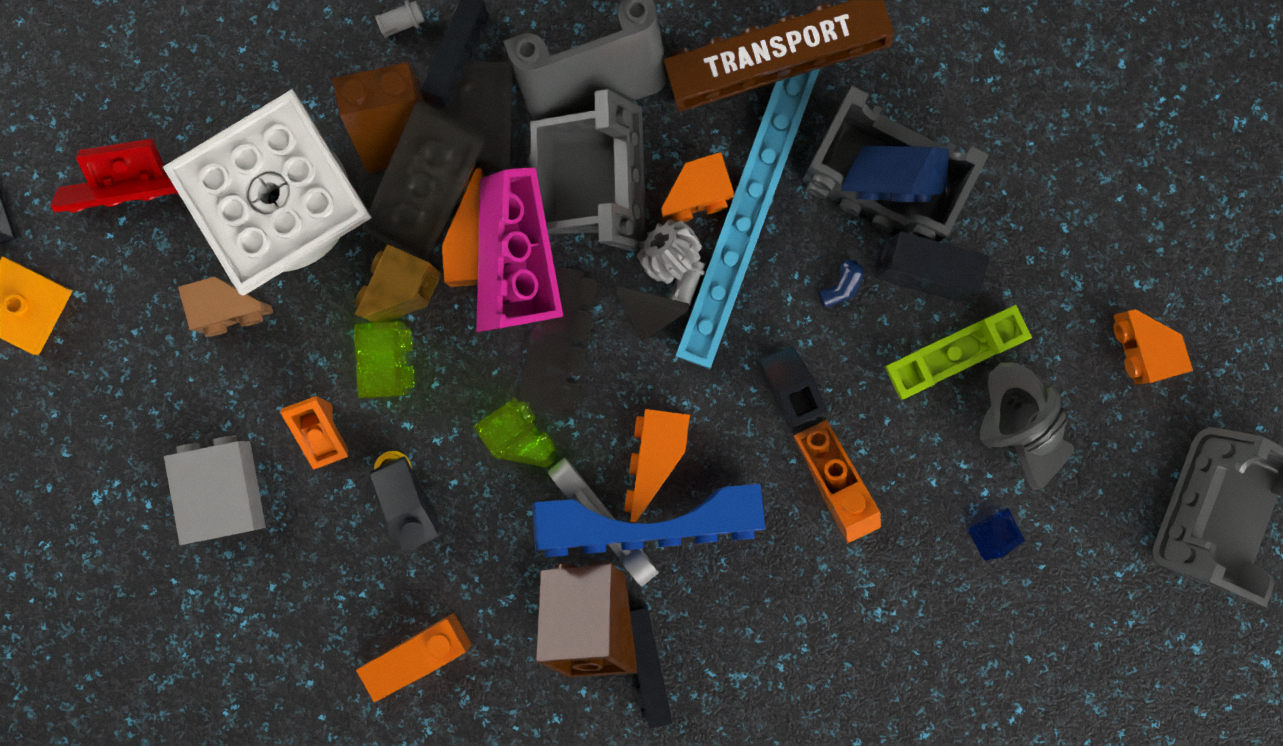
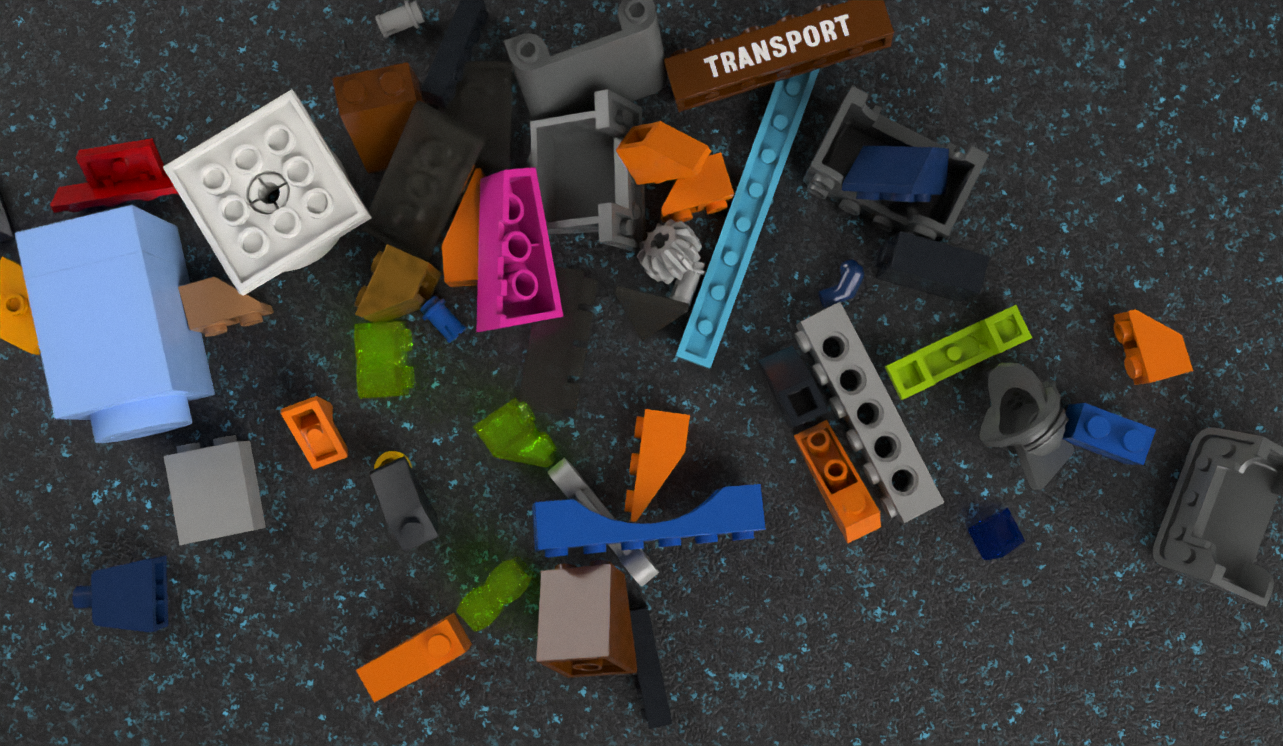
(114, 322): none -> light blue container
(127, 596): none -> dark blue torso
(442, 318): none -> blue pin
(489, 598): none -> clear neon green brick
(661, 153): none -> orange slope
(920, 491): none -> light grey brick
(1107, 434): none -> blue brick

